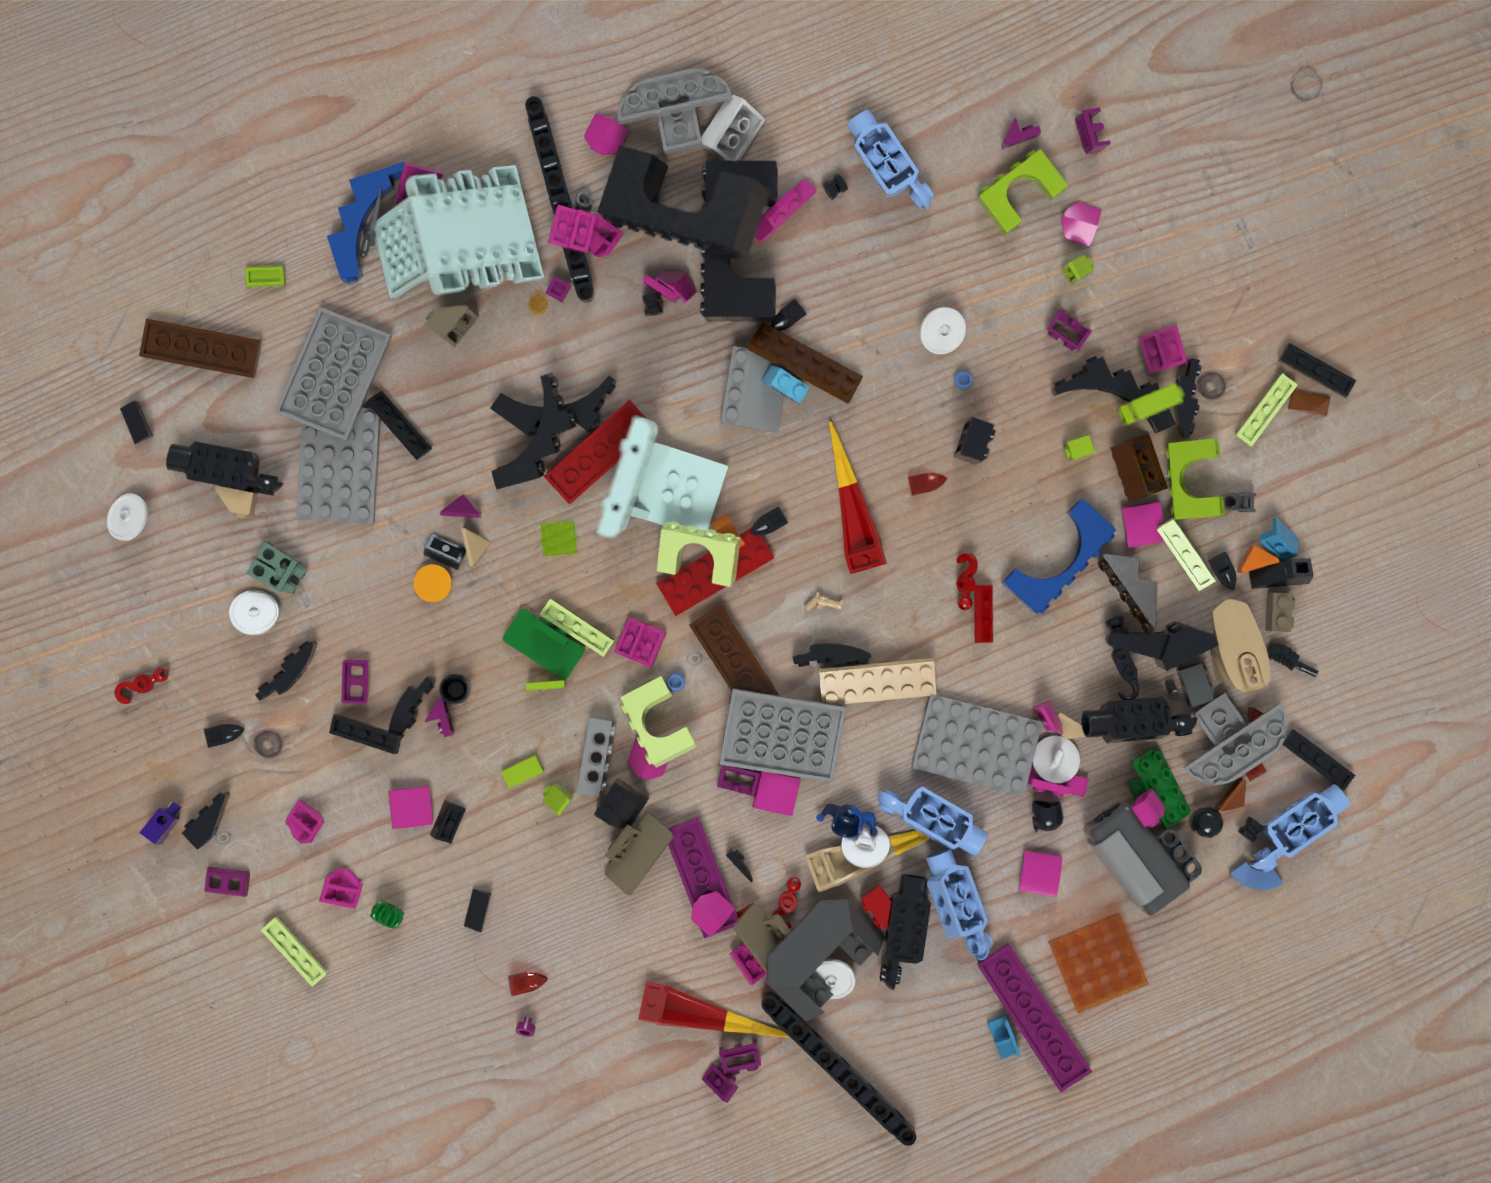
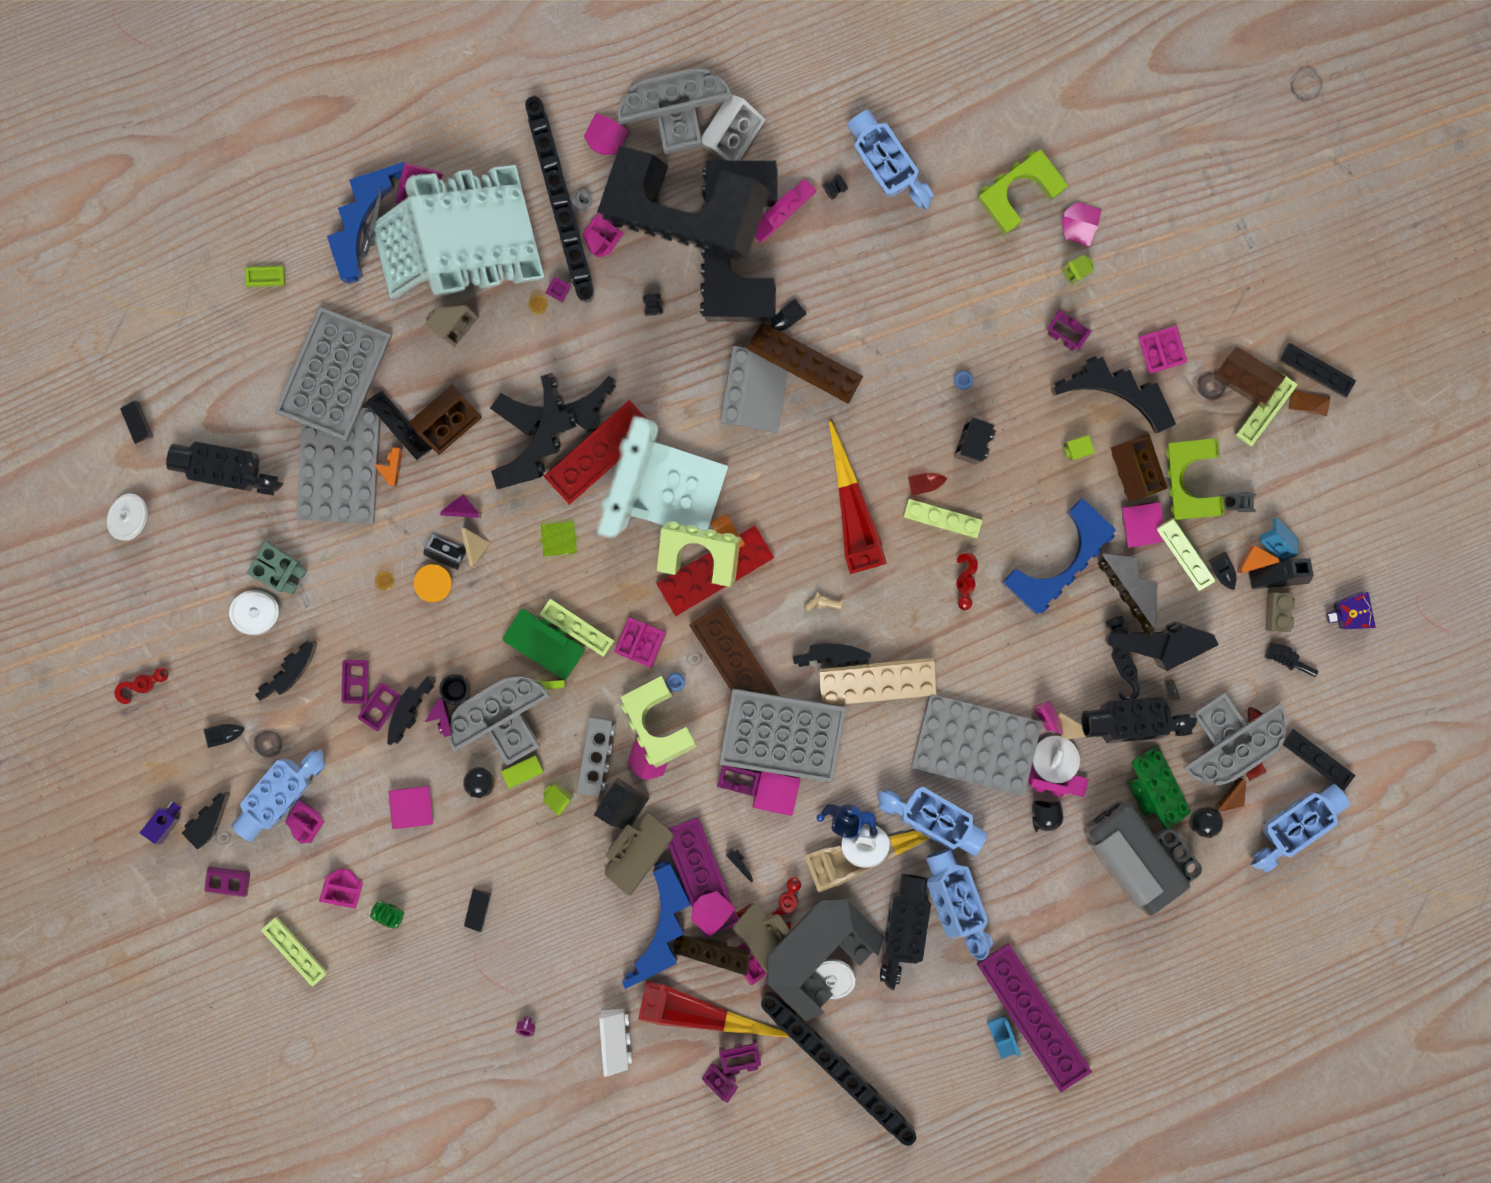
(200, 348): reddish brown plate -> none
(238, 501): tan slope -> none
(276, 794): none -> light blue brick
(365, 734): black plate -> none
(374, 701): none -> magenta piece
(384, 580): none -> clear yellow plate
(391, 472): none -> orange slope
(445, 419): none -> reddish brown slope
(447, 822): black slope -> none
(478, 782): none -> black helmet
(500, 715): none -> light grey plate
(525, 982): clear red plate -> none
(572, 228): dark pink slope -> none
(615, 1041): none -> white slope
(659, 953): none -> blue arch
(660, 288): dark pink tile -> none
(679, 282): dark pink slope -> none
(713, 953): none -> dark brown slope
(769, 522): black plate -> none
(785, 384): medium azure brick -> none
(878, 904): red slope -> none
(942, 330): white shield -> none
(942, 518): none -> yellowish green plate
(983, 613): red plate -> none
(1016, 137): magenta slope -> none
(1040, 873): dark pink slope -> none
(1088, 130): magenta window -> none
(1093, 975): clear orange piece -> none
(1148, 808): dark pink brick -> none
(1150, 404): lime arch -> none
(1188, 408): black slope -> none
(1195, 684): dark grey brick -> none
(1239, 640): tan piece -> none
(1249, 377): none -> reddish brown slope
(1251, 829): black wheel -> none
(1256, 878): medium blue tile -> none
(1353, 612): none -> dark purple torso

